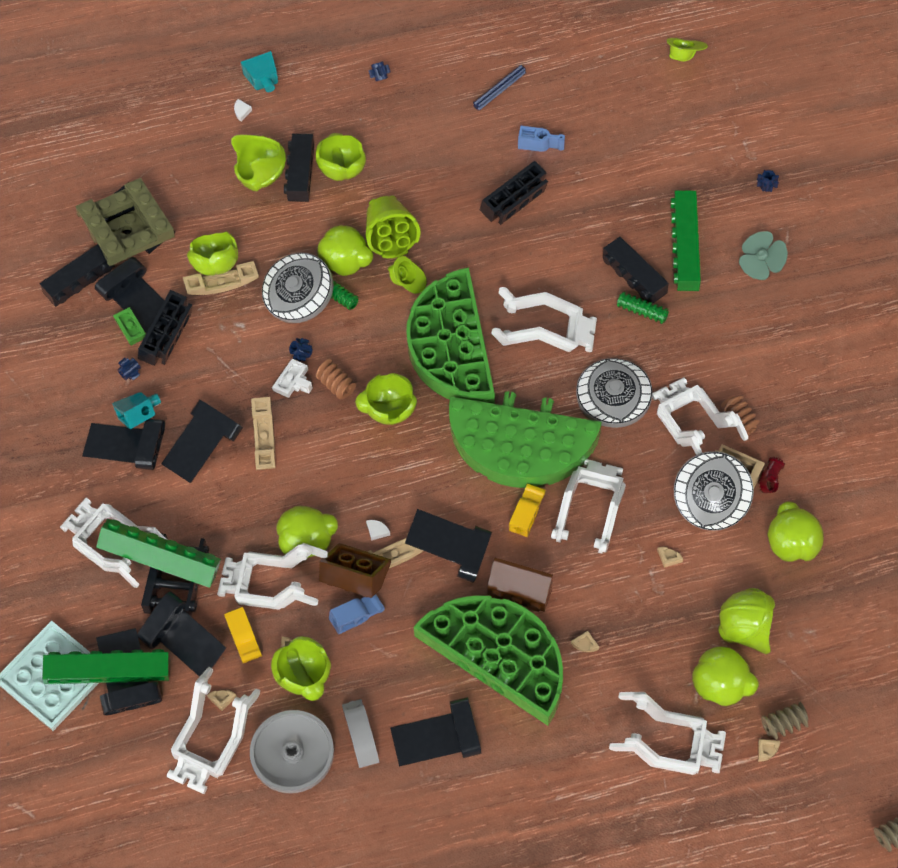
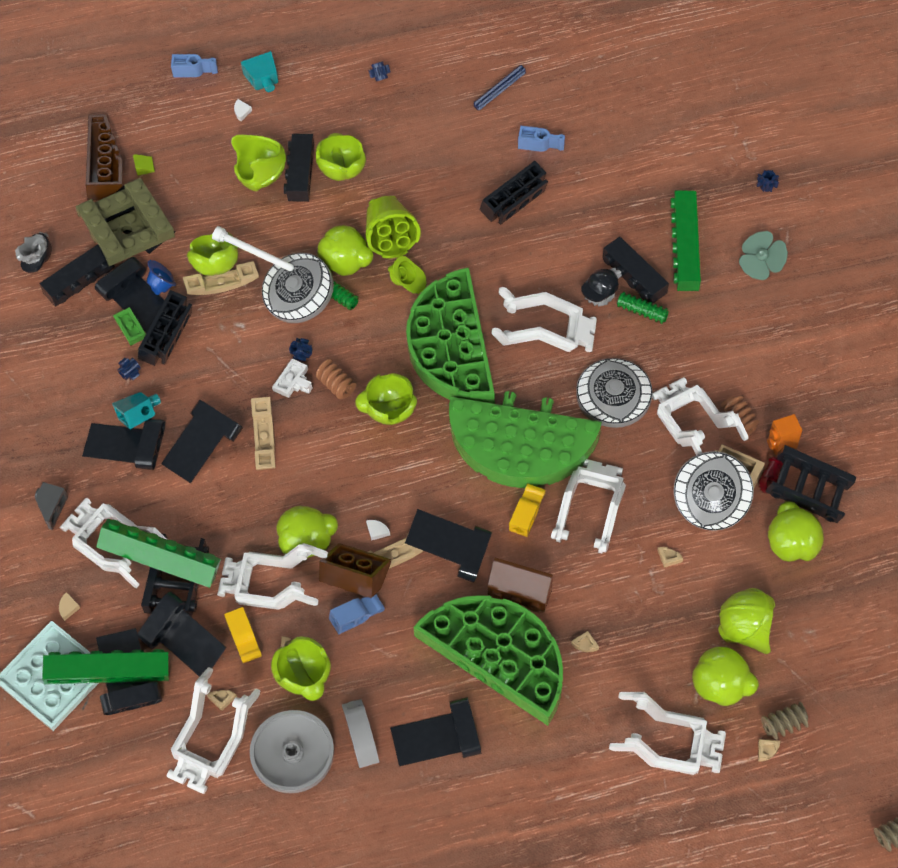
(34, 252): none -> light grey hair
(50, 502): none -> dark grey slope
(67, 606): none -> tan tile
(103, 160): none -> reddish brown wedge
(143, 164): none -> lime slope
(159, 277): none -> blue piece
(192, 65): none -> medium blue piece
(221, 235): none -> white piece
(601, 286): none -> black hair
(684, 49): lime piece -> none
(784, 432): none -> orange brick
(817, 468): none -> black fence

